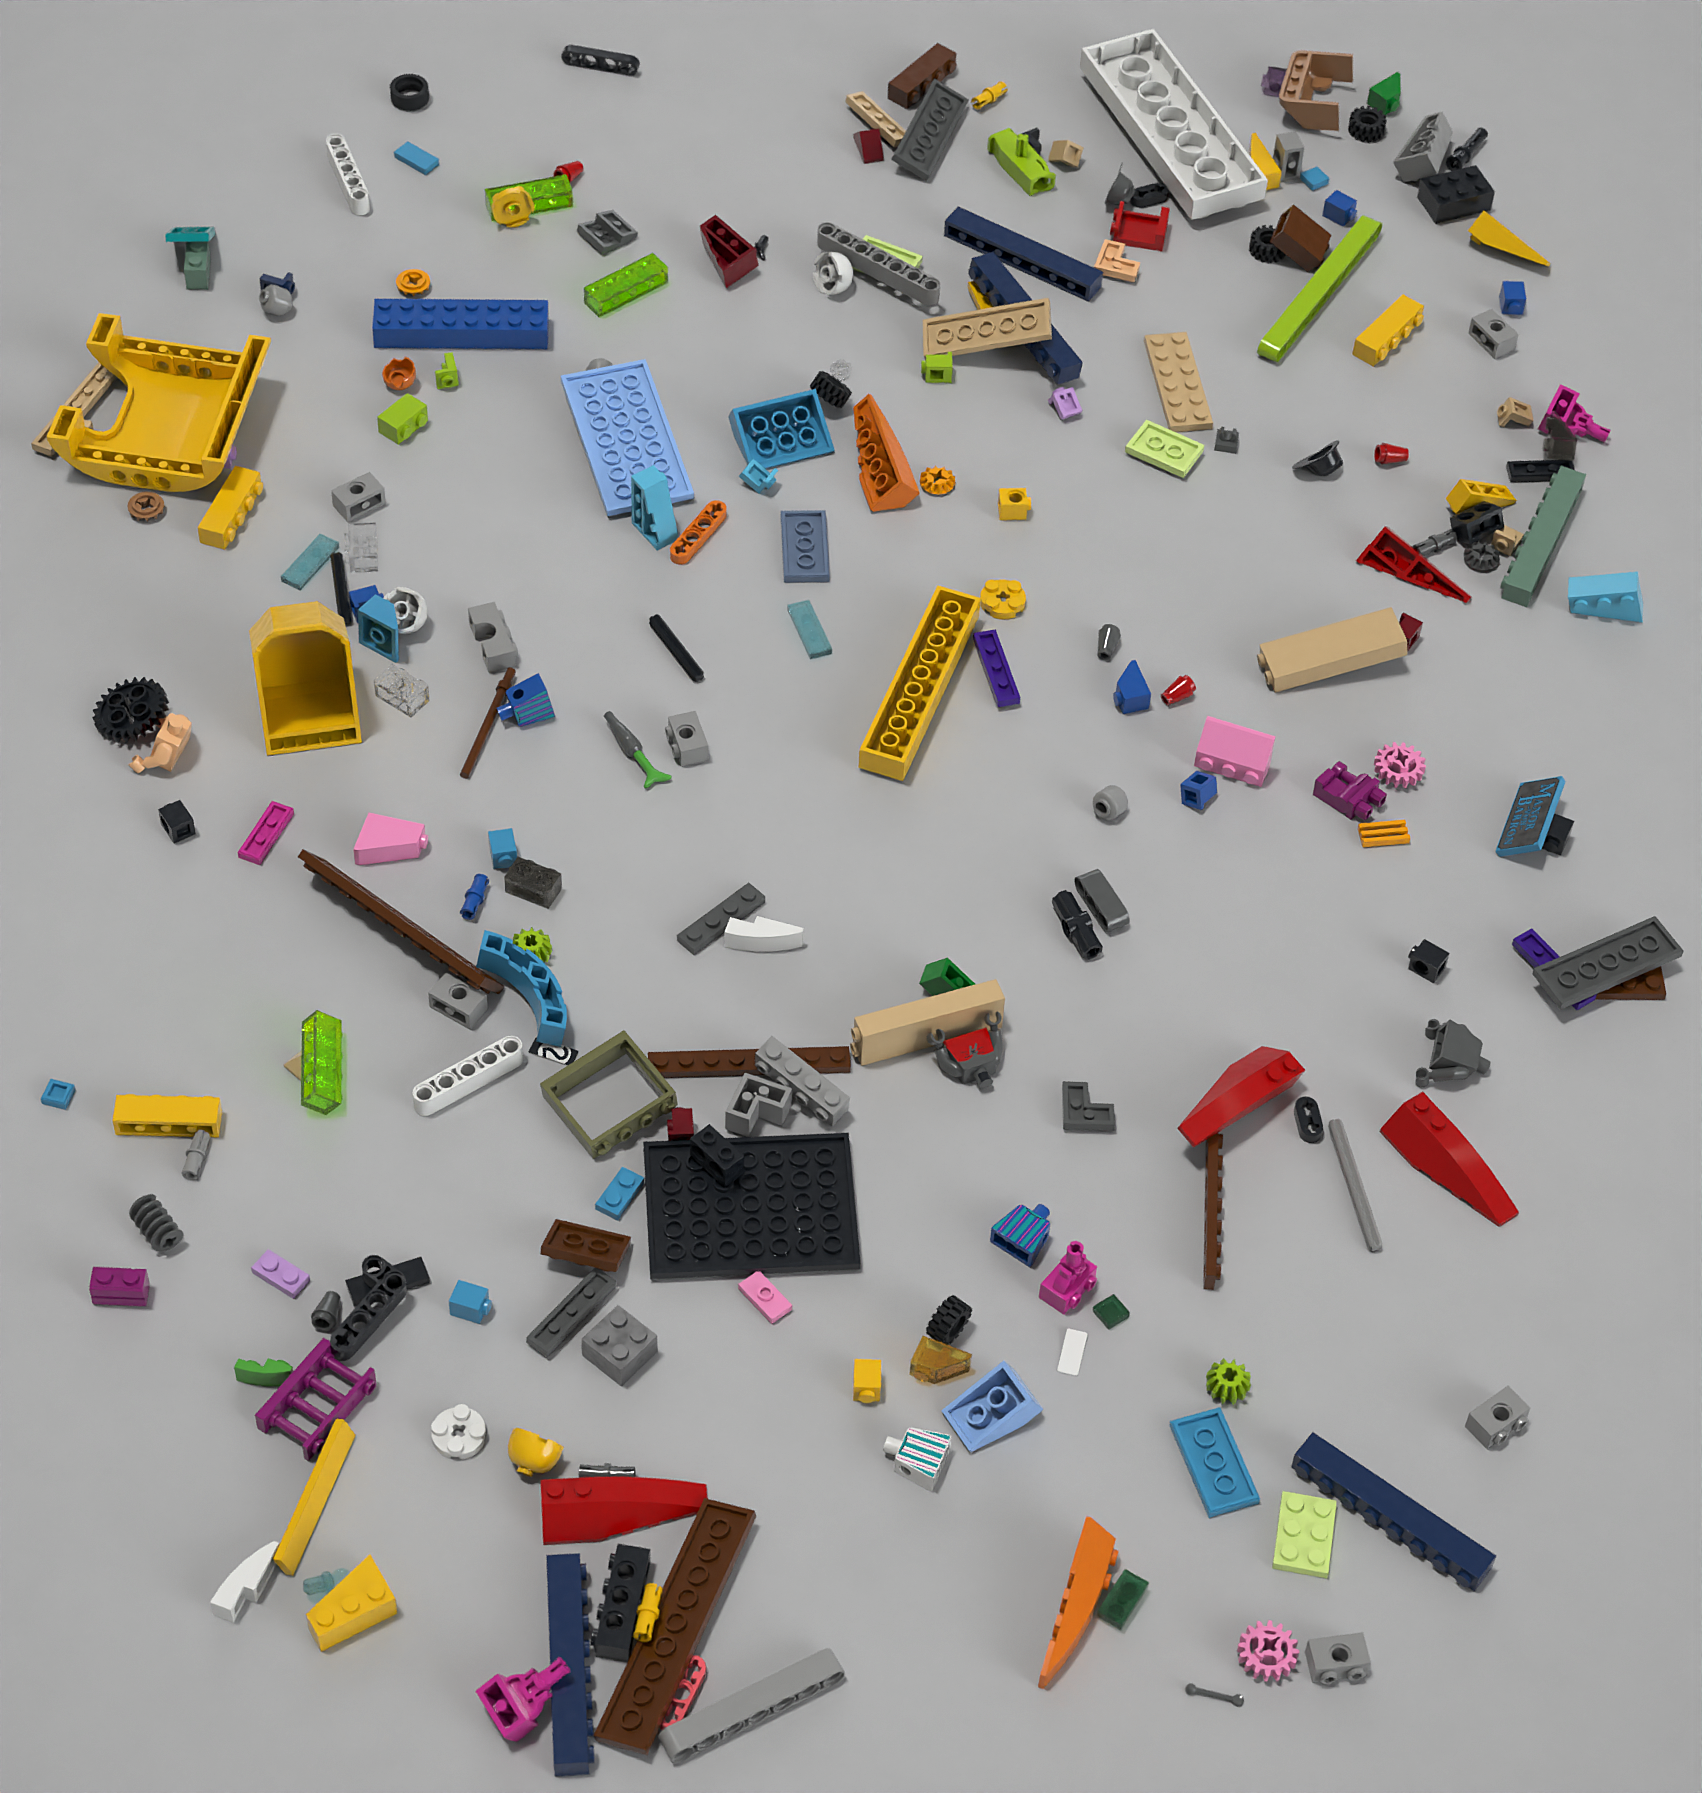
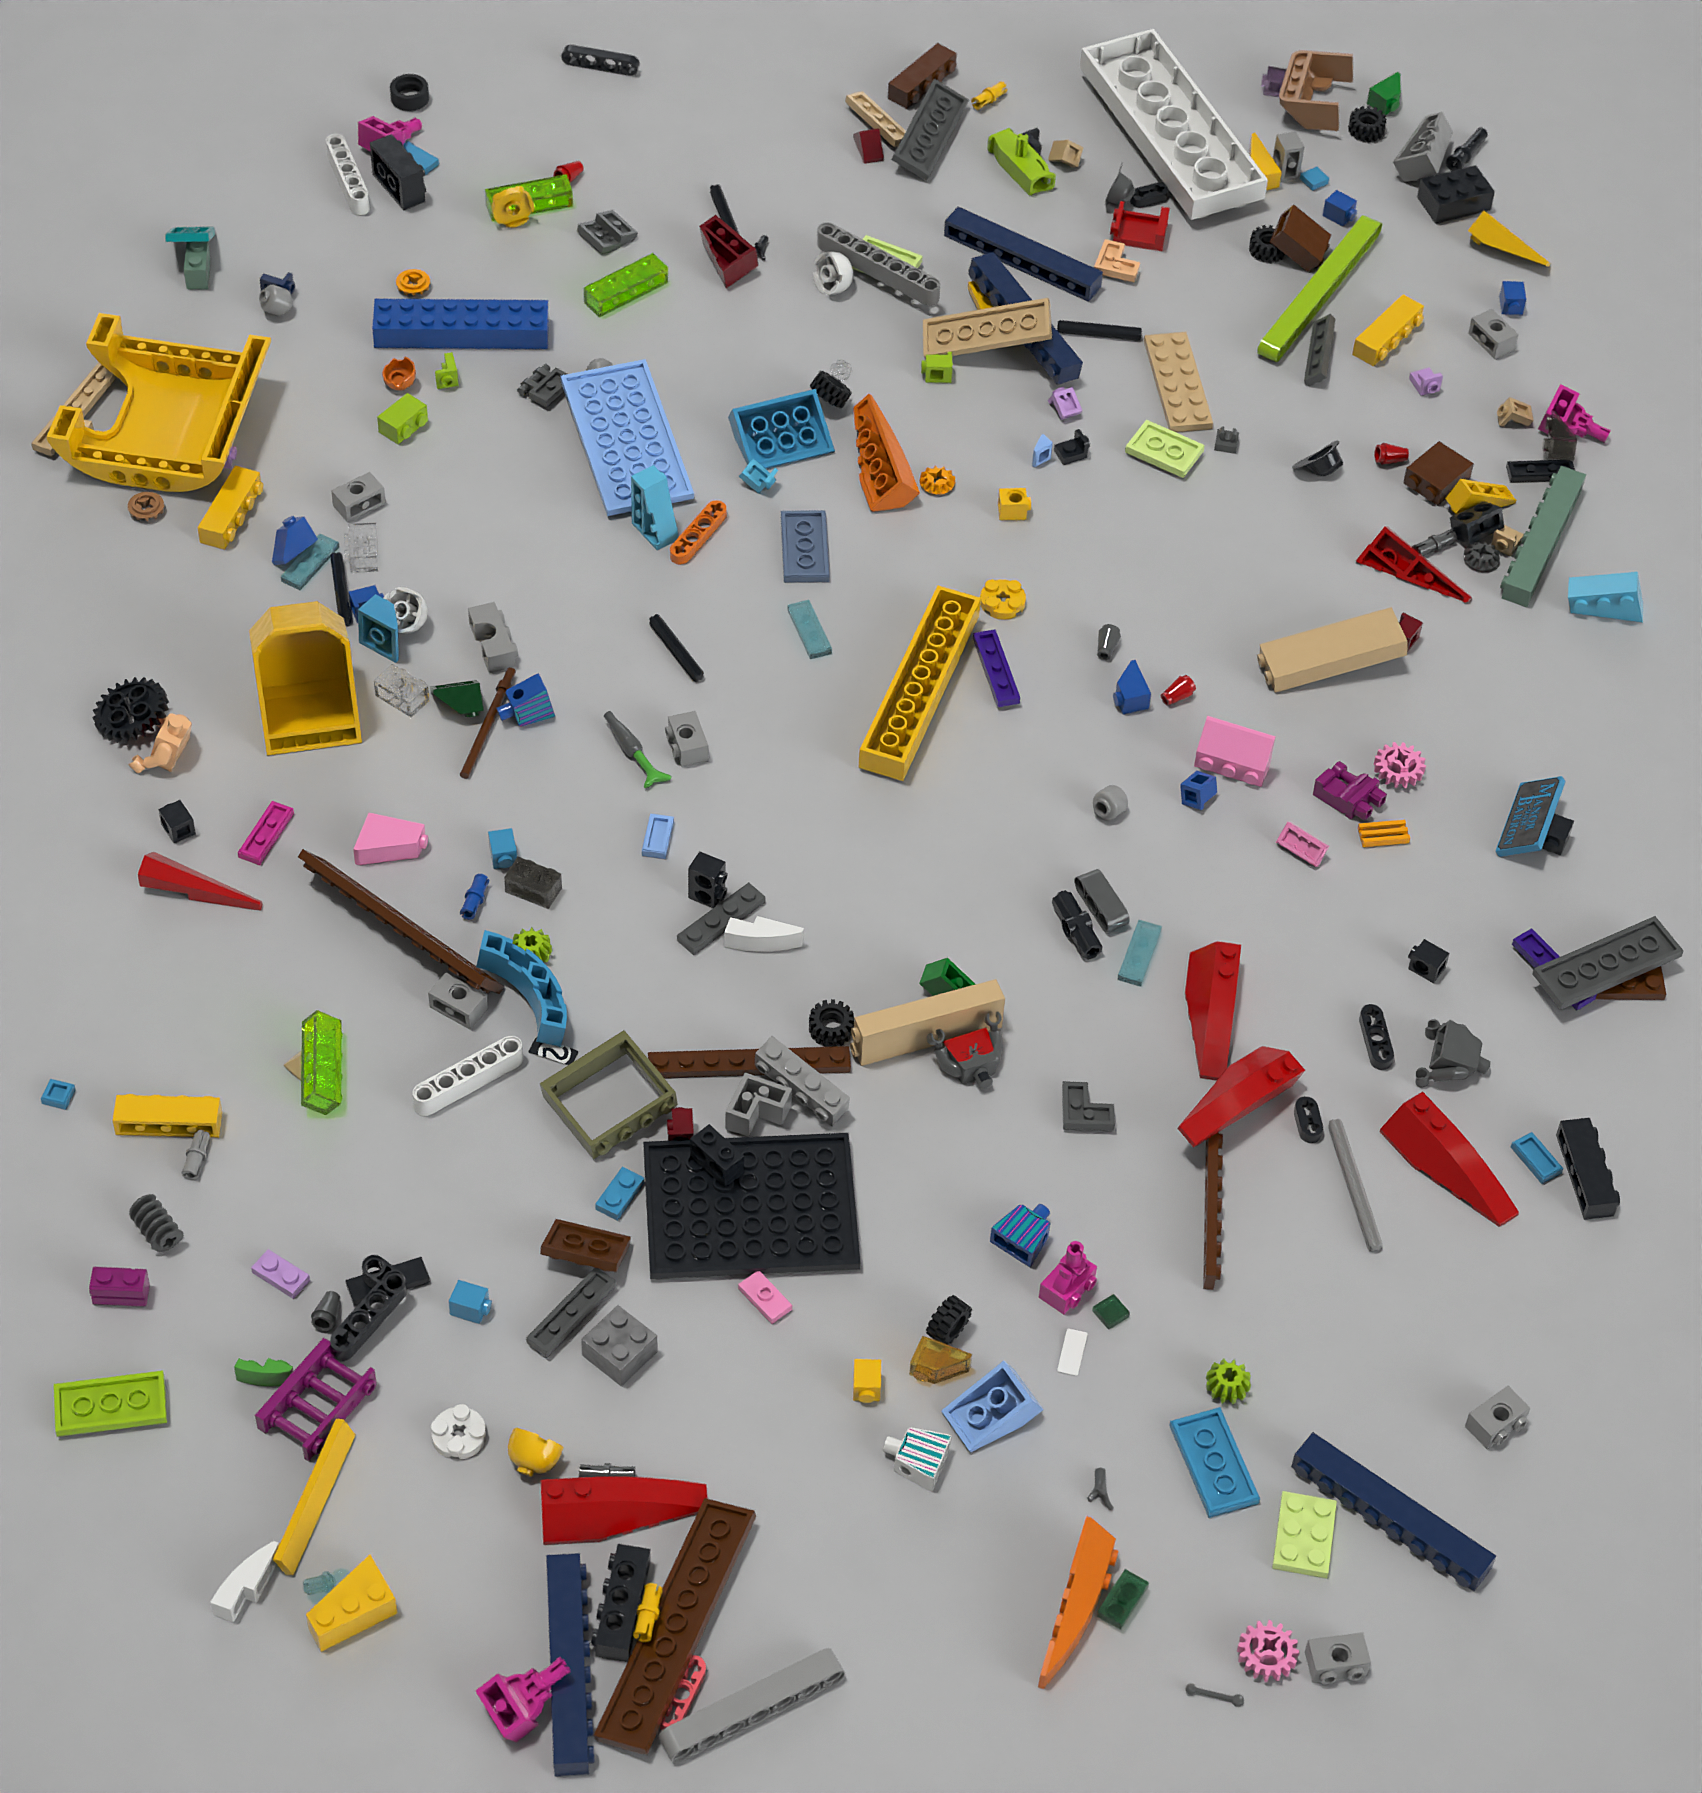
(110, 1403): none -> lime plate
(166, 874): none -> red wedge
(292, 539): none -> blue slope
(374, 128): none -> dark pink brick
(397, 172): none -> black brick
(461, 696): none -> dark green slope
(547, 389): none -> dark grey plate
(657, 836): none -> light blue tile
(707, 880): none -> black brick
(722, 206): none -> black axle
(831, 1011): none -> black tyre
(1042, 451): none -> light blue slope
(1073, 449): none -> black bracket
(1099, 330): none -> black axle
(1100, 1488): none -> dark grey bar
(1139, 953): none -> clear light blue tile
(1211, 1004): none -> red wedge
(1302, 844): none -> bright pink plate
(1319, 350): none -> dark grey plate
(1378, 1027): none -> black beam
(1426, 381): none -> lavender bracket
(1437, 472): none -> reddish brown brick
(1537, 1157): none -> dark azure tile
(1587, 1168): none -> black brick

